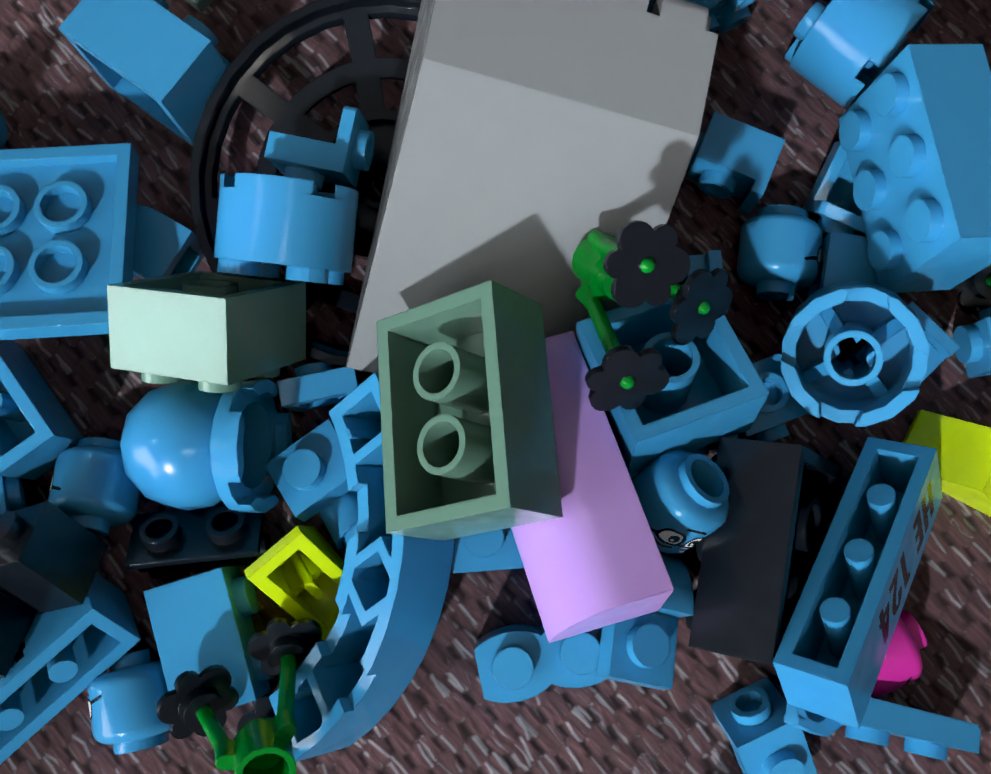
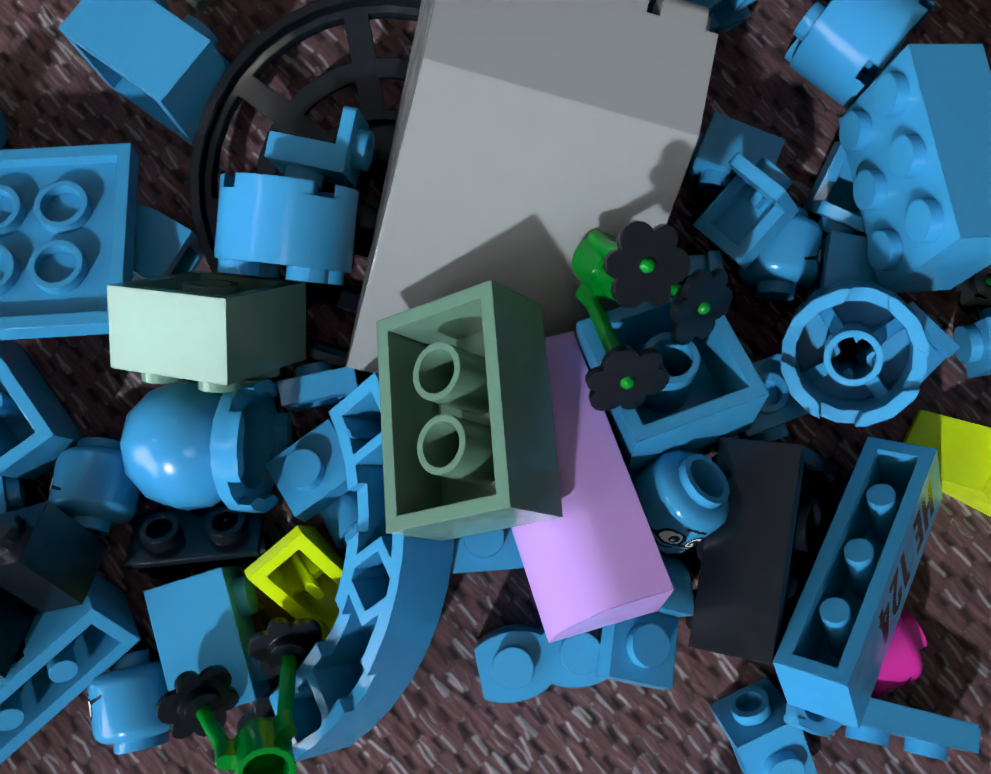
(748, 210): none -> dark azure bracket

